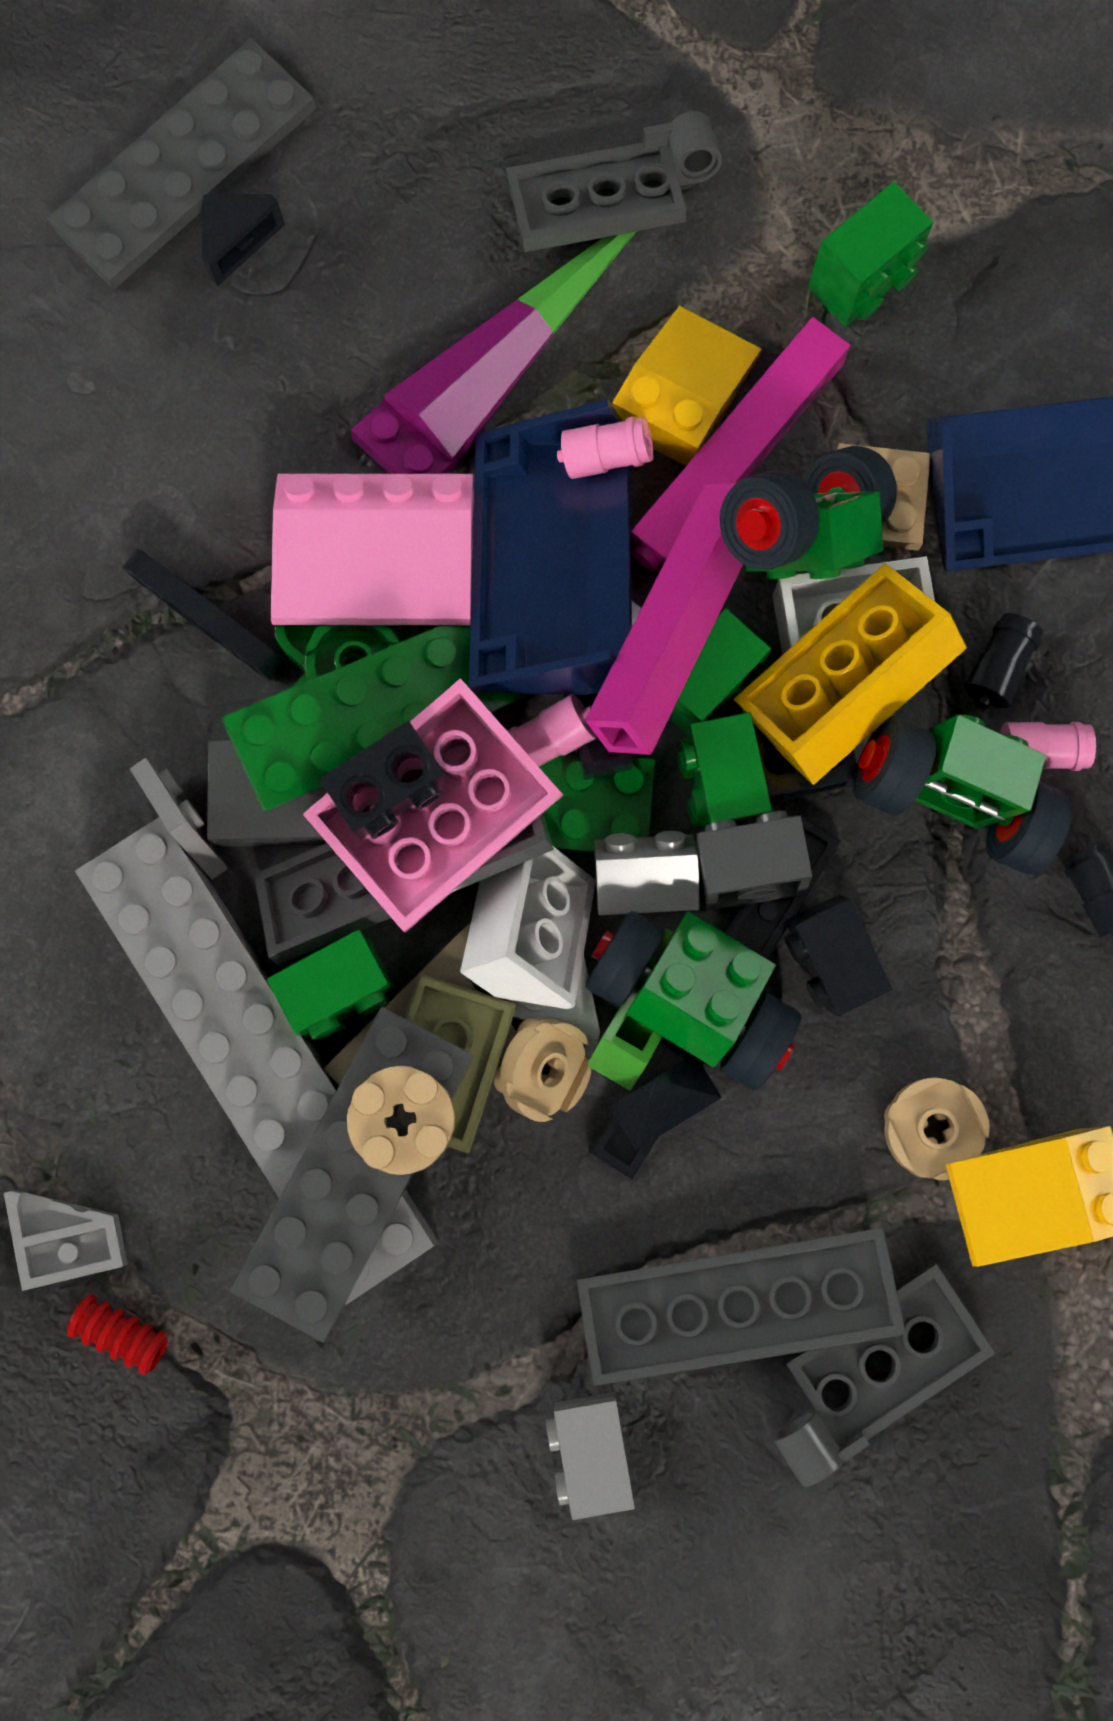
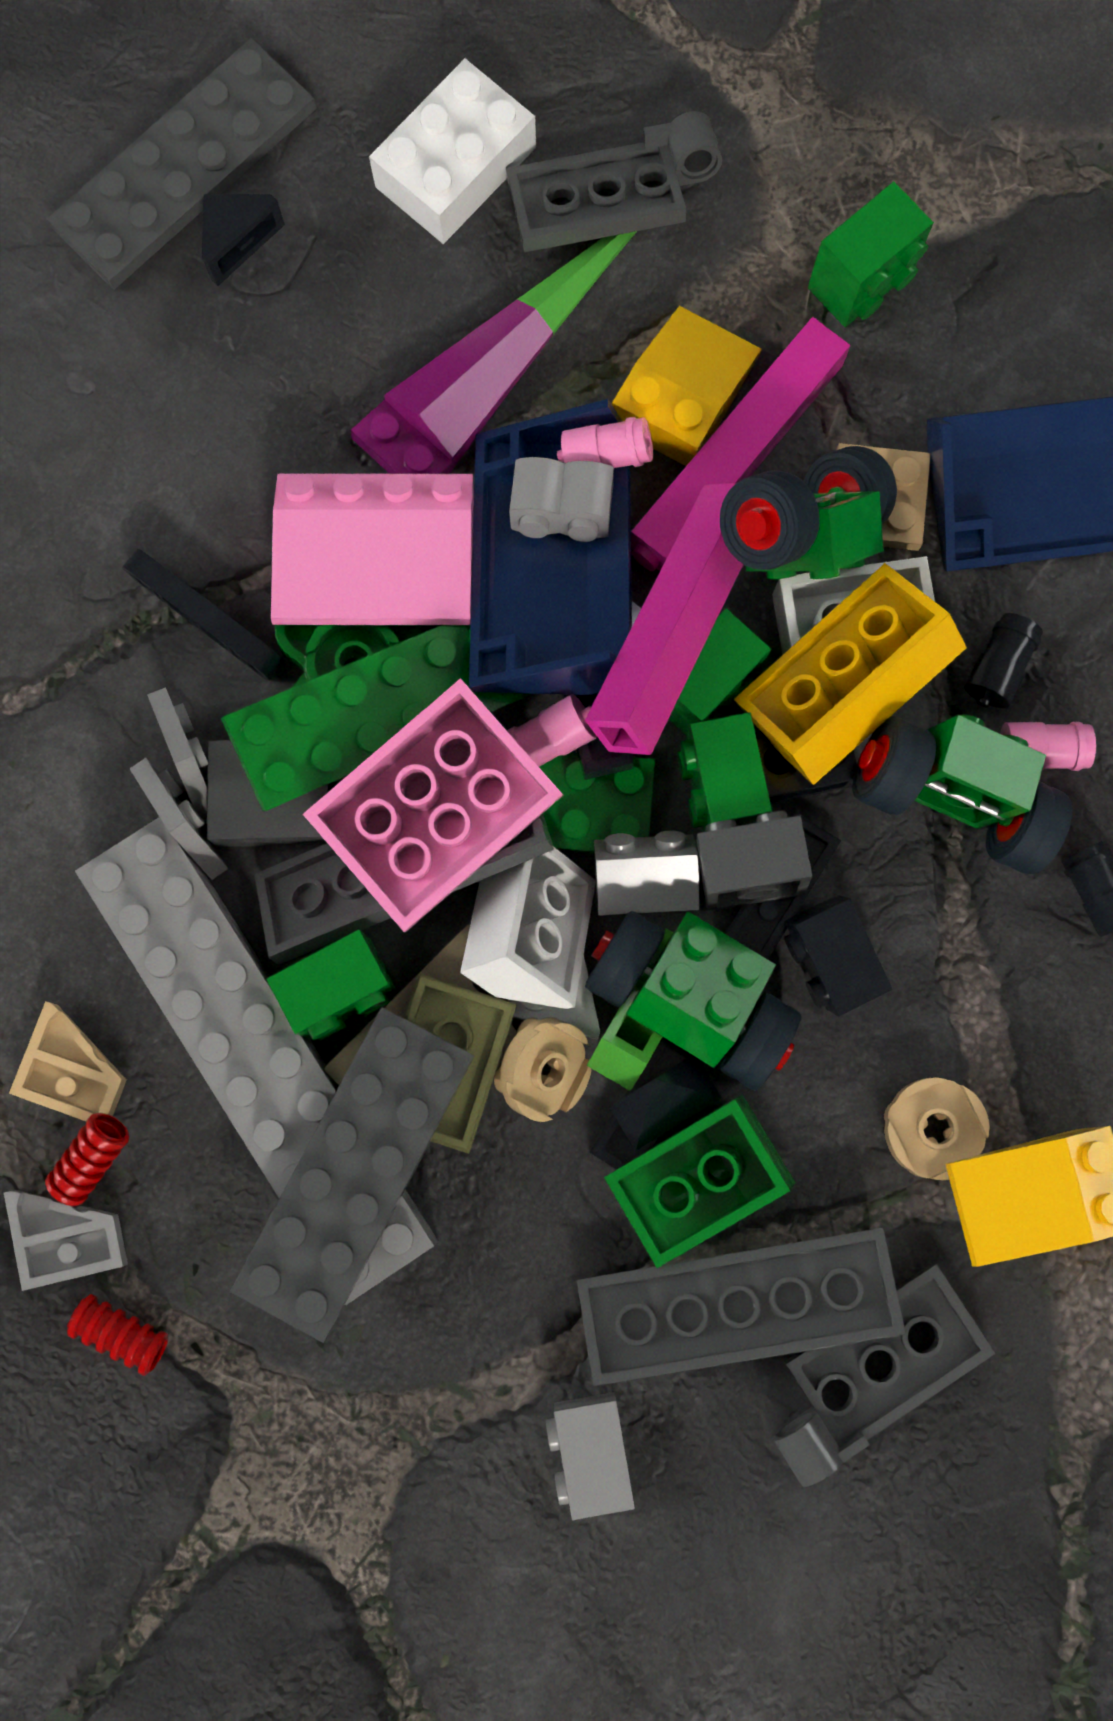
(66, 1069): none -> tan wing
(87, 1159): none -> red piece
(185, 753): none -> light grey wing
(378, 769): black brick -> none
(383, 1146): tan plate -> none
(453, 150): none -> white brick
(561, 498): none -> light grey brick
(700, 1181): none -> green slope

